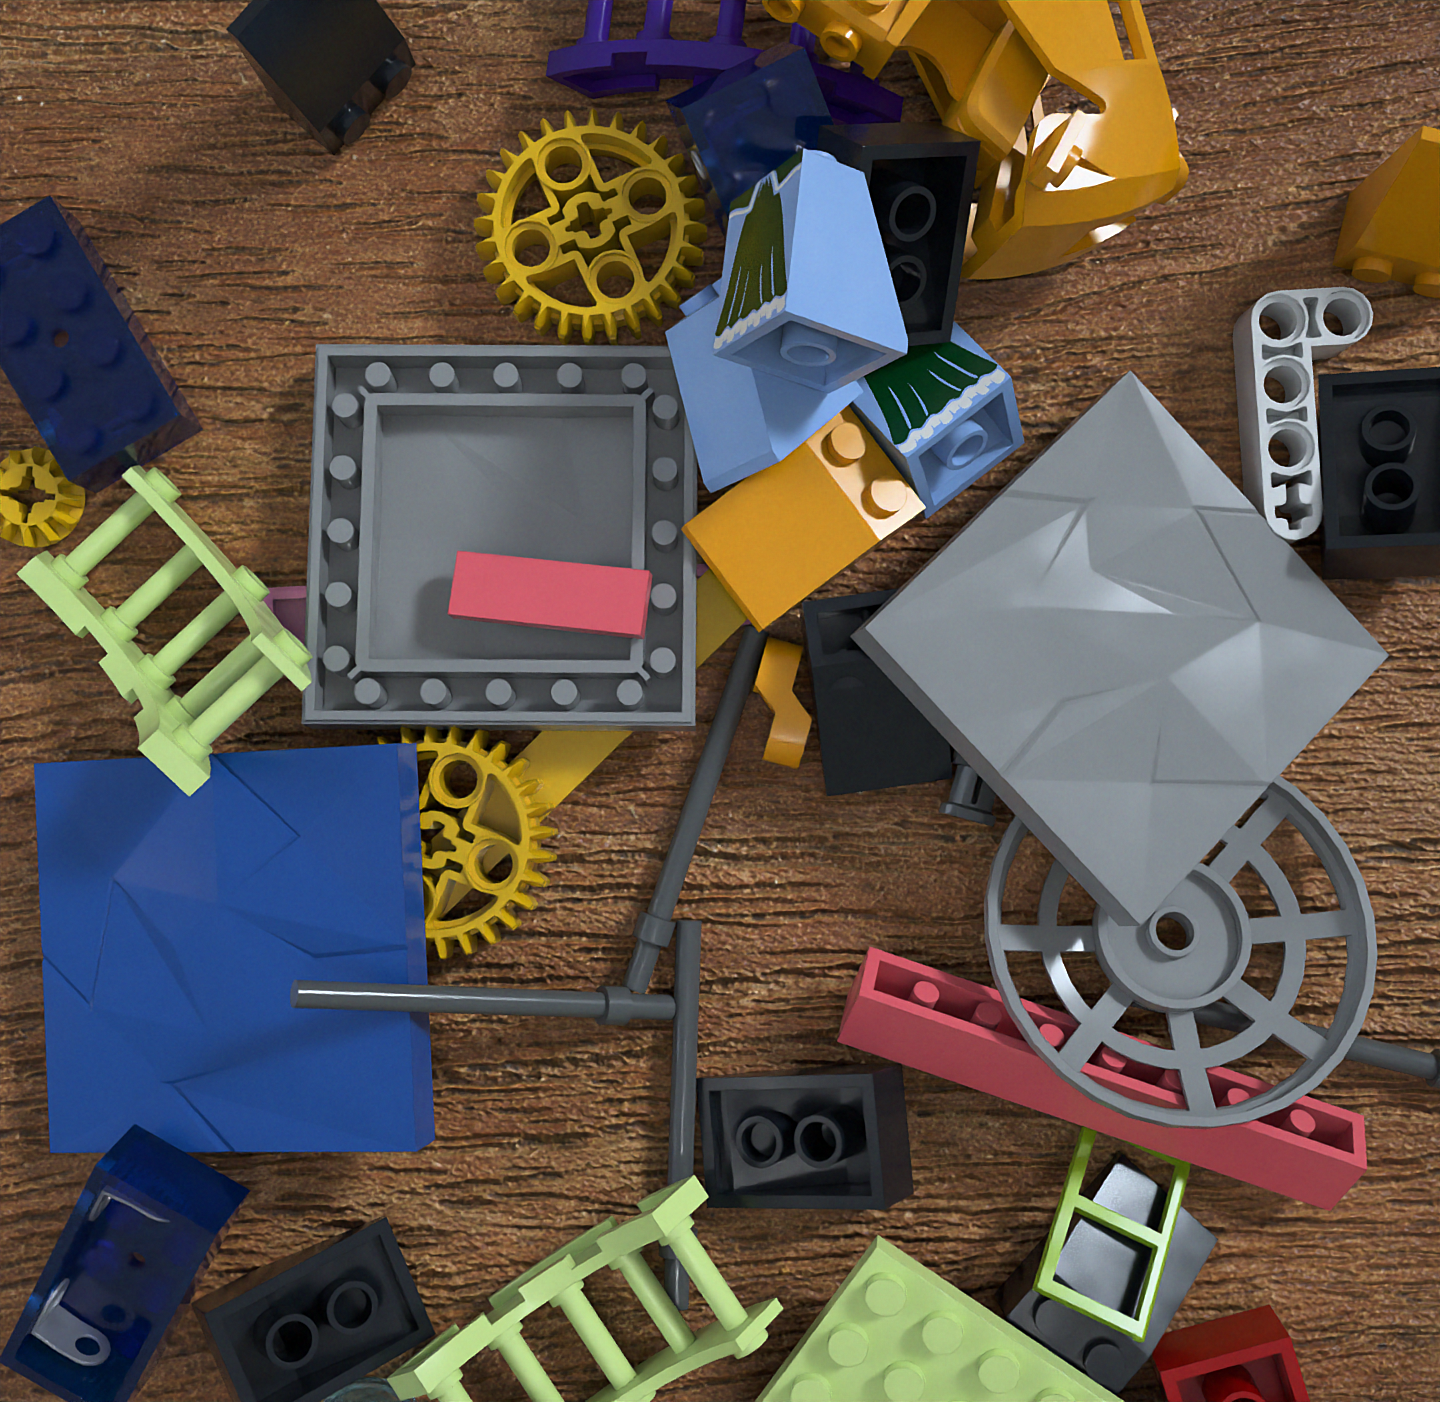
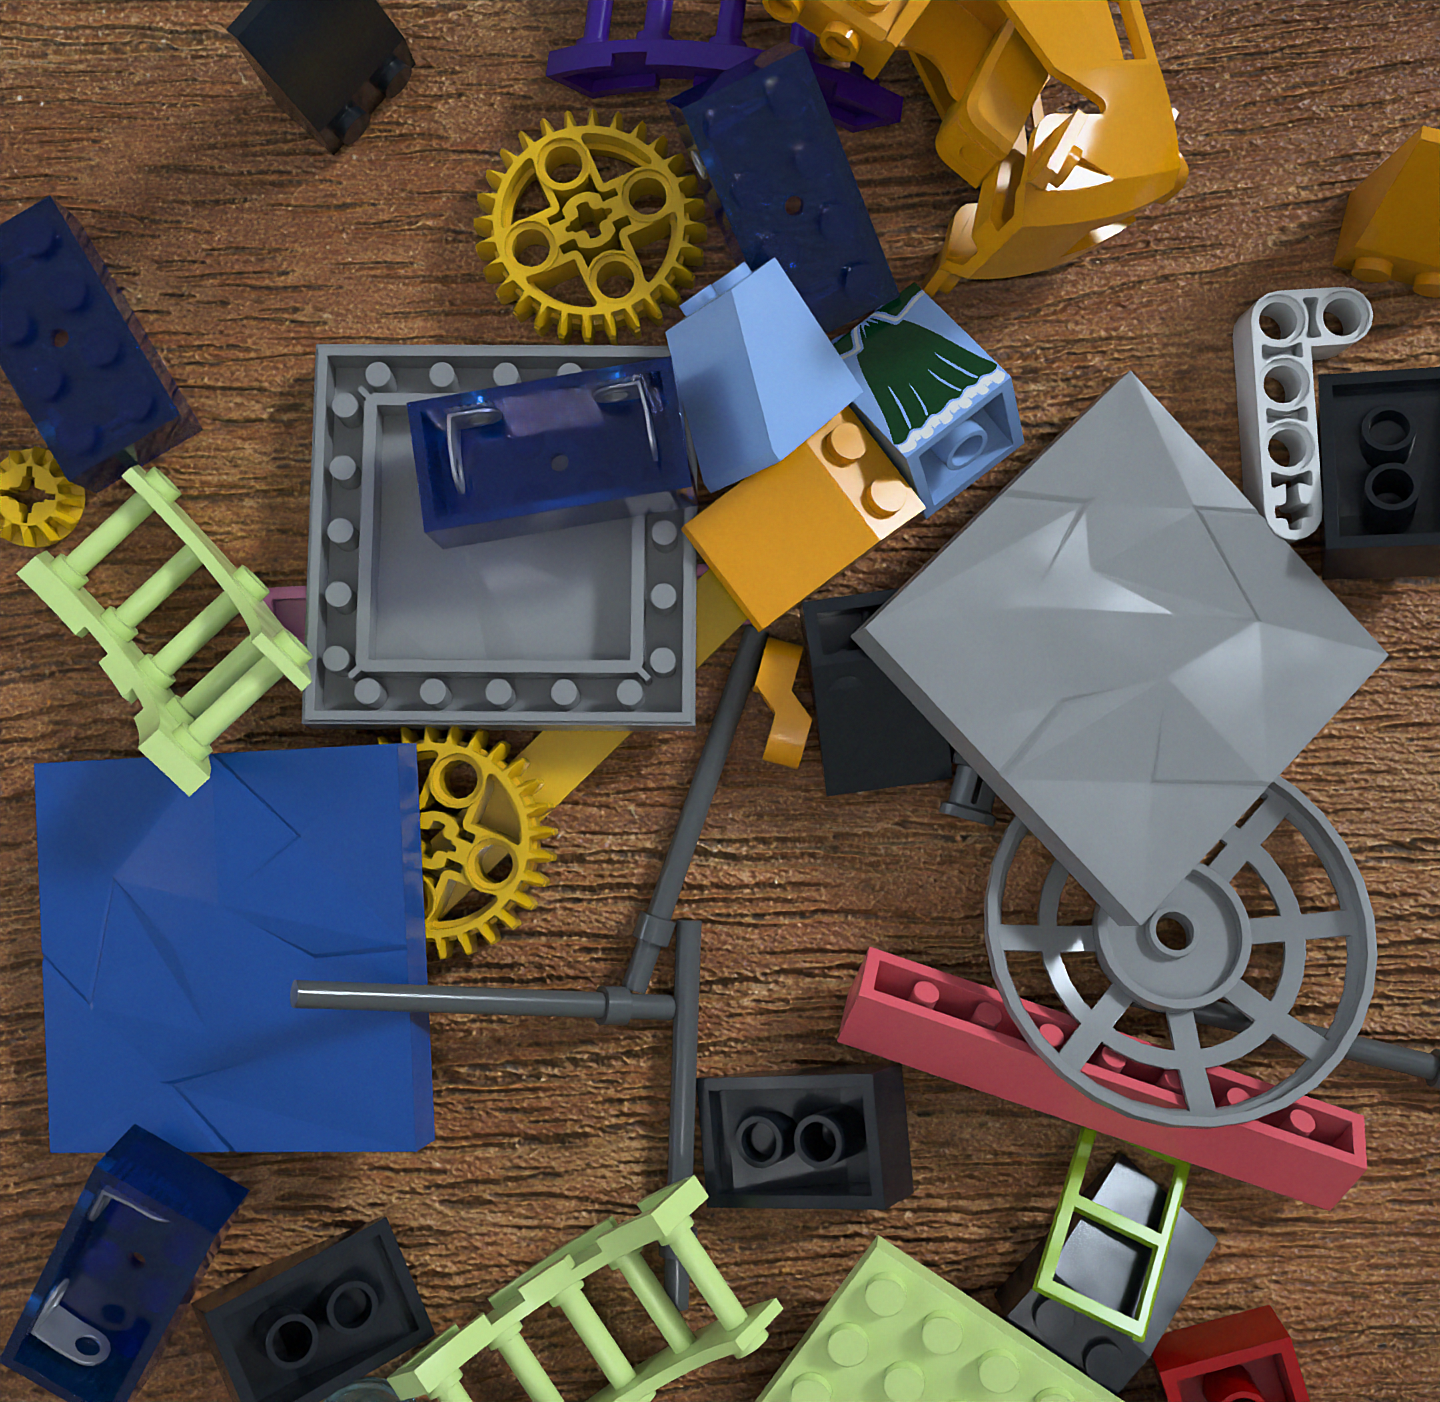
(491, 452): none -> clear blue piece
(550, 594): coral tile -> none
(808, 278): light blue slope -> none
(922, 205): black slope -> none

